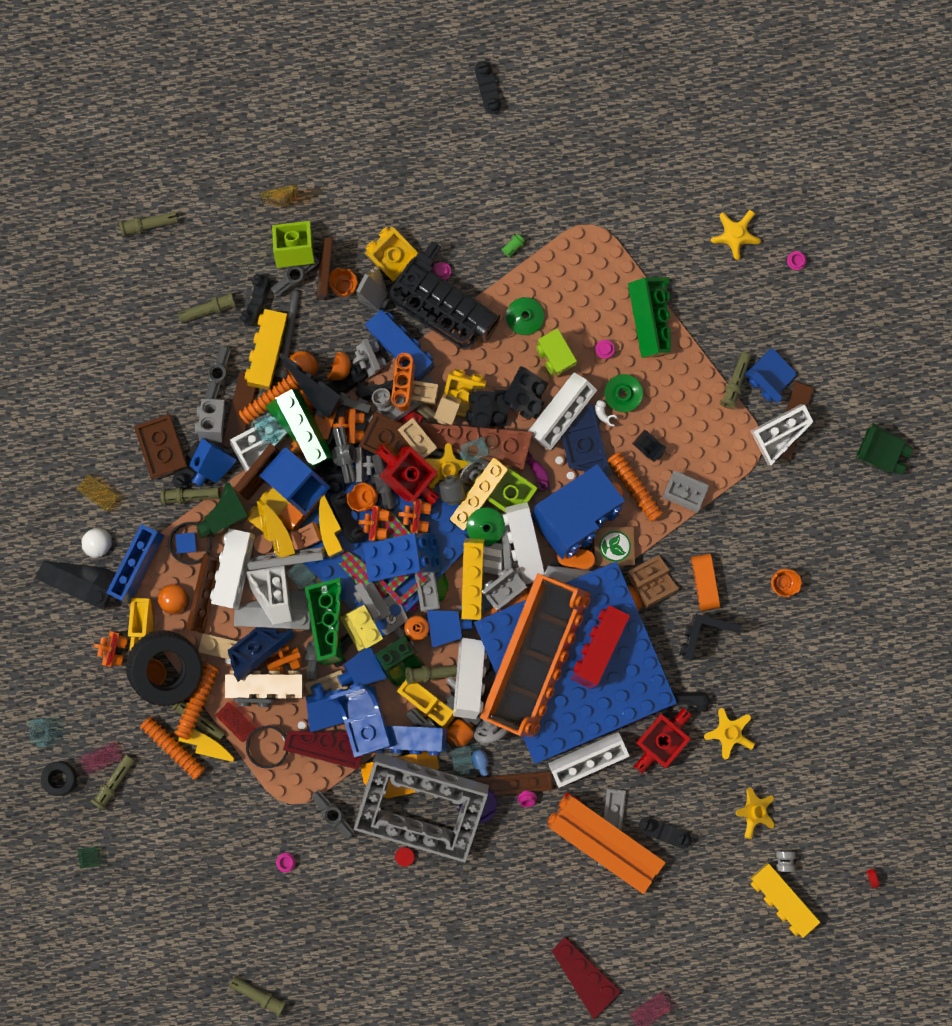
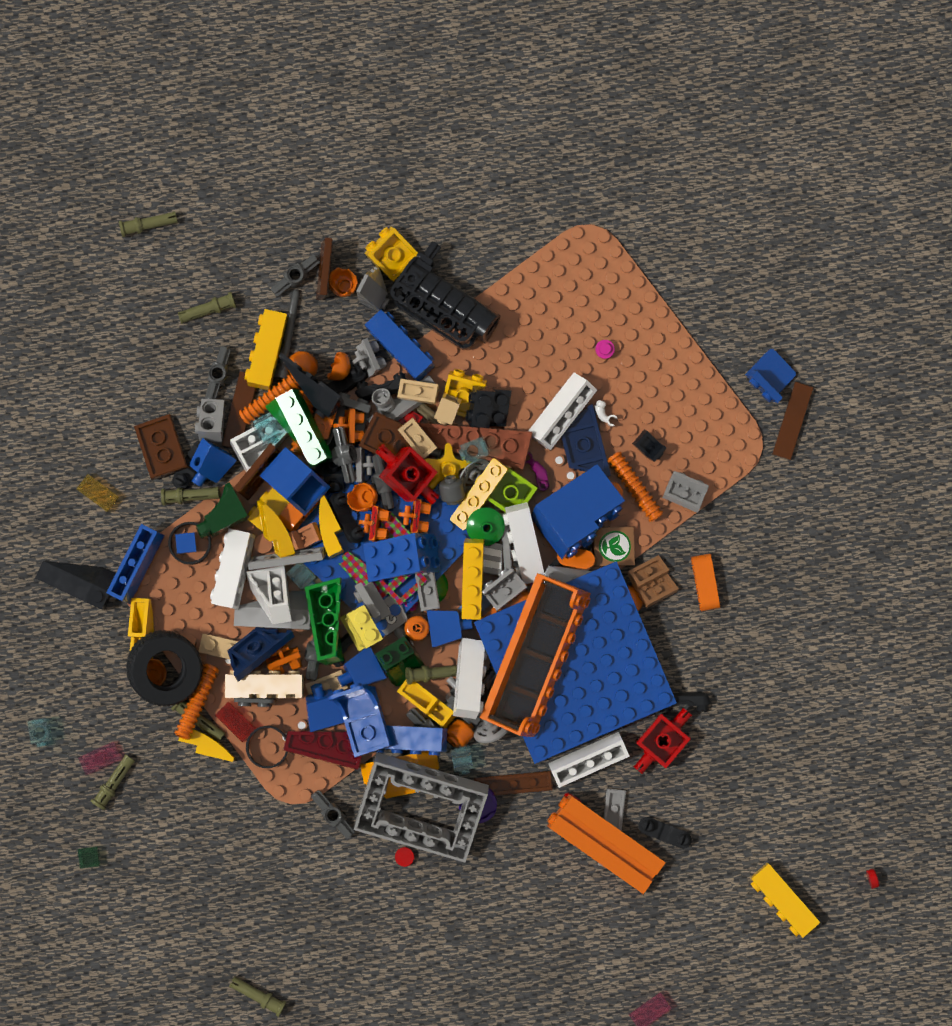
(46, 778): black tyre -> none
(96, 542): white hair -> none
(109, 658): orange hips -> none
(172, 747): orange piece -> none
(173, 599): orange hair -> none
(201, 600): reddish brown tile -> none
(251, 314): black piece -> none
(280, 196): clear yellow slope -> none
(285, 862): dark pink plate -> none
(293, 244): lime brick -> none
(401, 373): orange beam -> none
(442, 269): dark pink plate -> none
(480, 761): medium blue cylinder -> none
(487, 87): black piece -> none
(513, 245): bright green pin -> none
(518, 323): green dish -> none
(525, 393): black plate -> none
(527, 798): dark pink plate -> none
(556, 353): lime brick -> none
(586, 979): dark red wing -> none
(600, 647): red wedge -> none
(623, 383): green dish -> none
(651, 315): green wedge -> none
(692, 632): black bracket -> none
(730, 733): yellow animal -> none
(734, 388): olive pin -> none
(736, 233): yellow animal -> none
(755, 812): yellow animal -> none
(779, 433): white wedge -> none
(781, 578): orange hair -> none
(785, 866): light grey wheel -> none
(796, 260): dark pink plate -> none
(882, 450): dark green hips -> none

